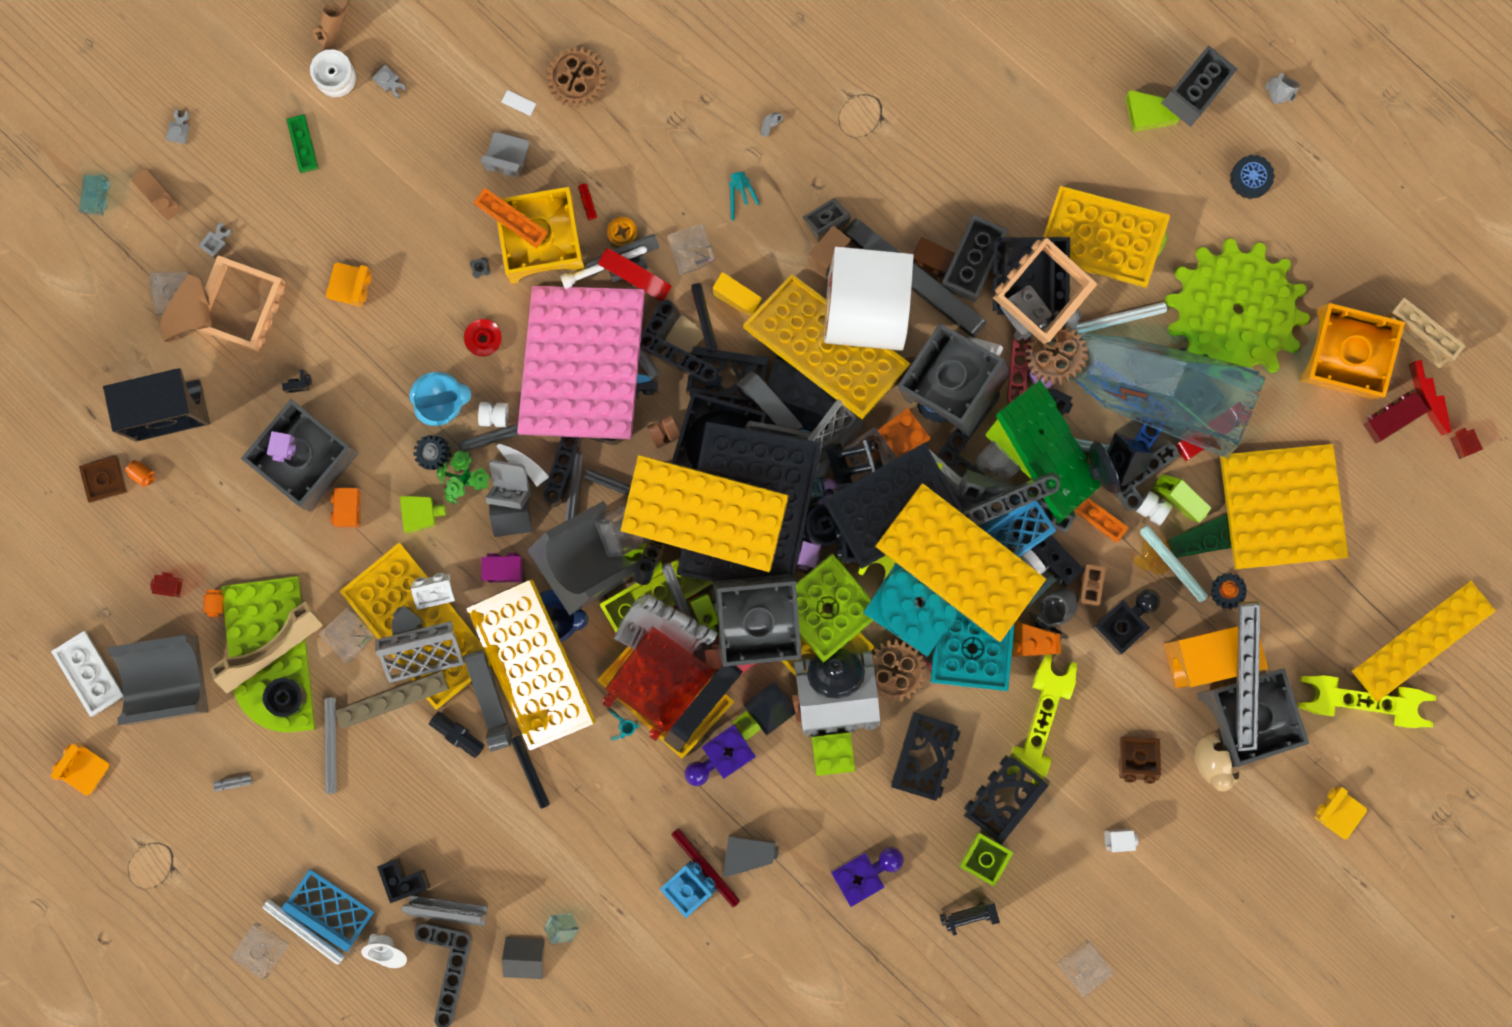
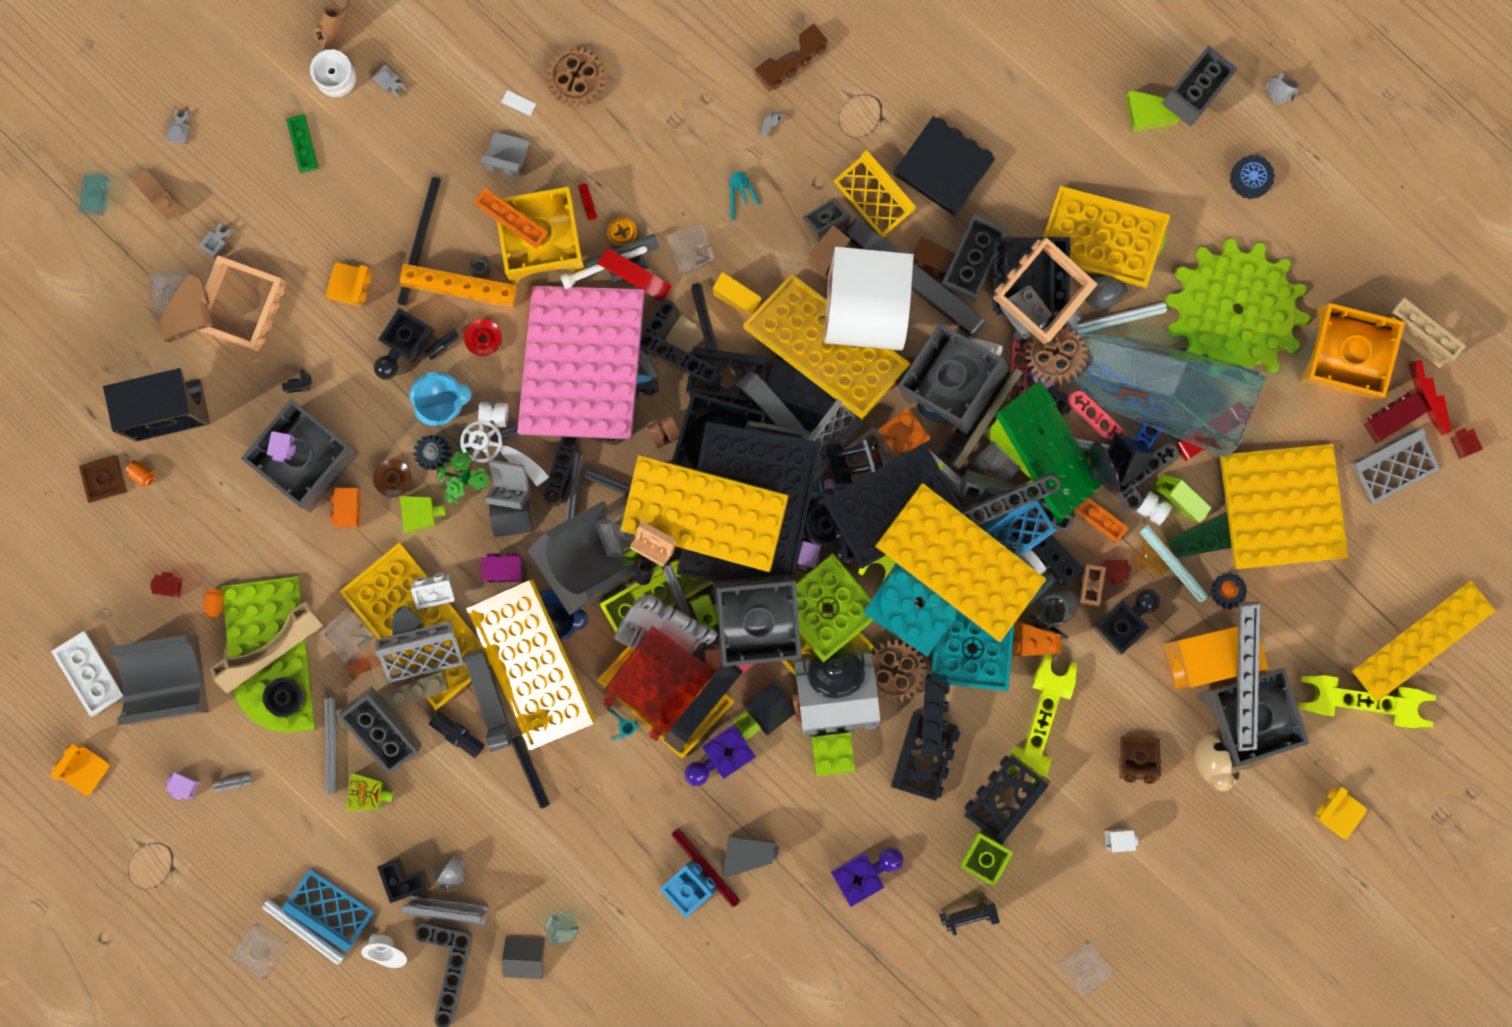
(181, 786): none -> lavender brick
(358, 667): none -> clear orange pin
(366, 793): none -> lime torso
(380, 730): none -> dark grey brick
(383, 475): none -> reddish brown dish
(410, 348): none -> black brick
(421, 233): none -> black piece
(441, 344): none -> black axle
(450, 874): none -> light grey helmet
(458, 285): none -> light orange brick
(481, 441): none -> white wheel
(653, 544): none -> light nougat bracket
(773, 72): none -> reddish brown arch
(889, 186): none -> yellow fence
(934, 715): none -> black brick
(944, 165): none -> black brick
(983, 425): none -> dark tan plate
(1098, 416): none -> coral beam
(1106, 292): none -> dark grey helmet
(1116, 571): none -> clear red brick
(1392, 449): none -> light grey fence

